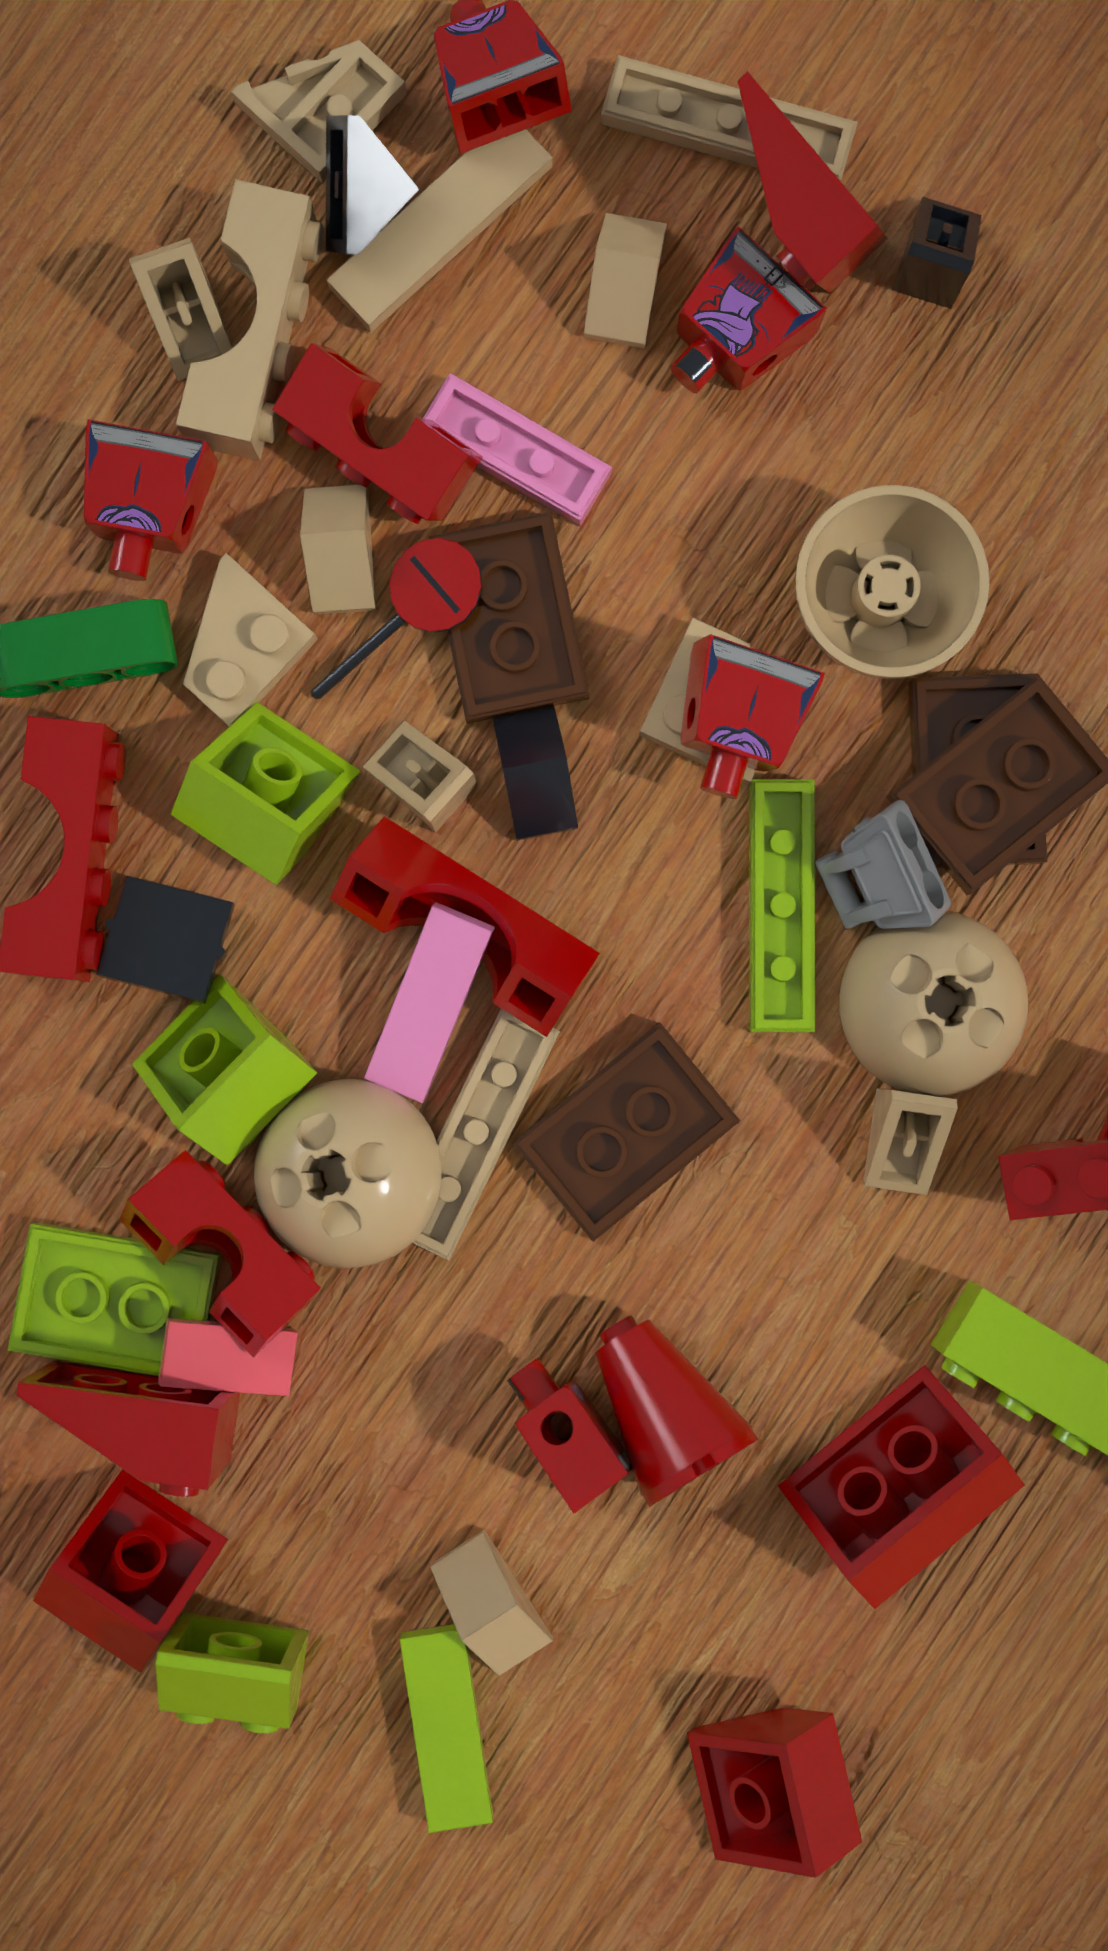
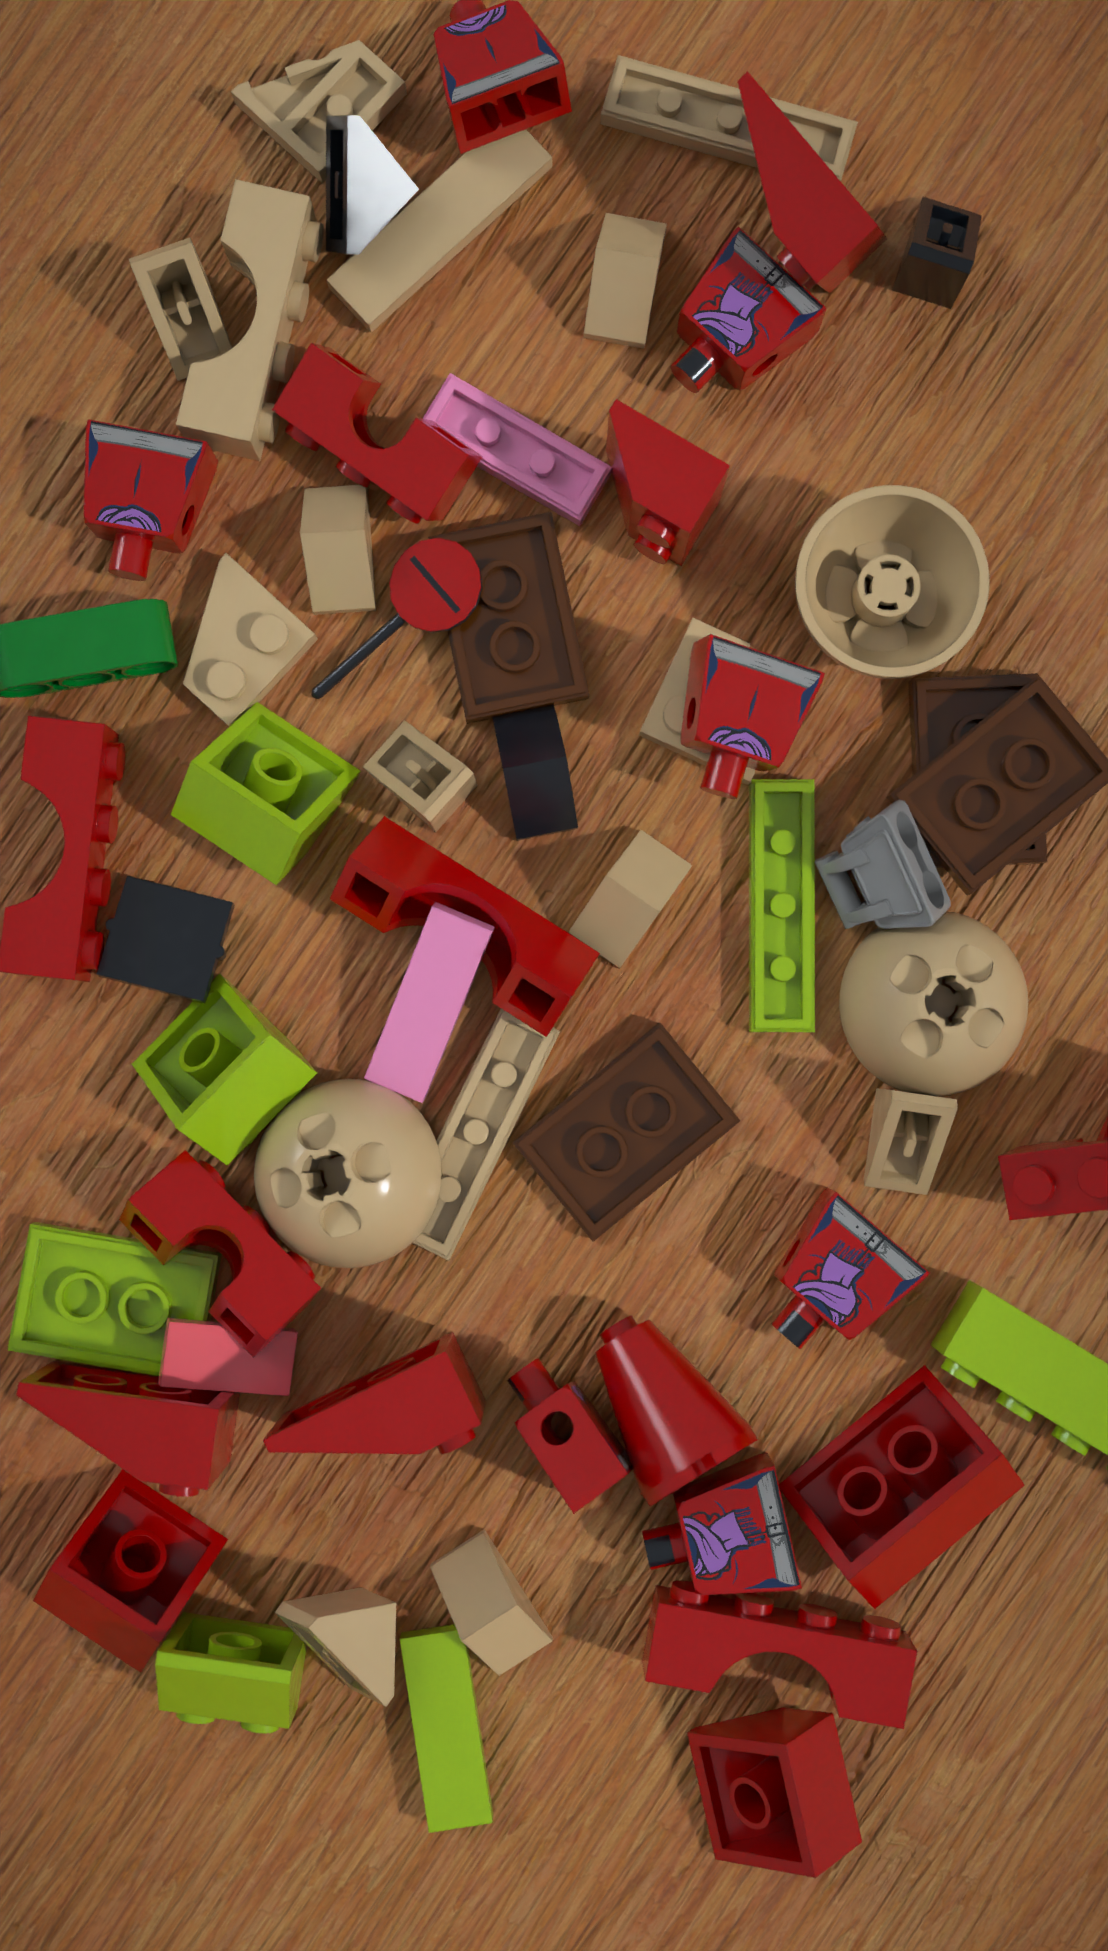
(351, 1635): none -> tan slope
(395, 1409): none -> red slope
(629, 898): none -> tan slope
(661, 484): none -> red slope
(701, 1636): none -> red arch
(729, 1532): none -> torso
(841, 1272): none -> torso

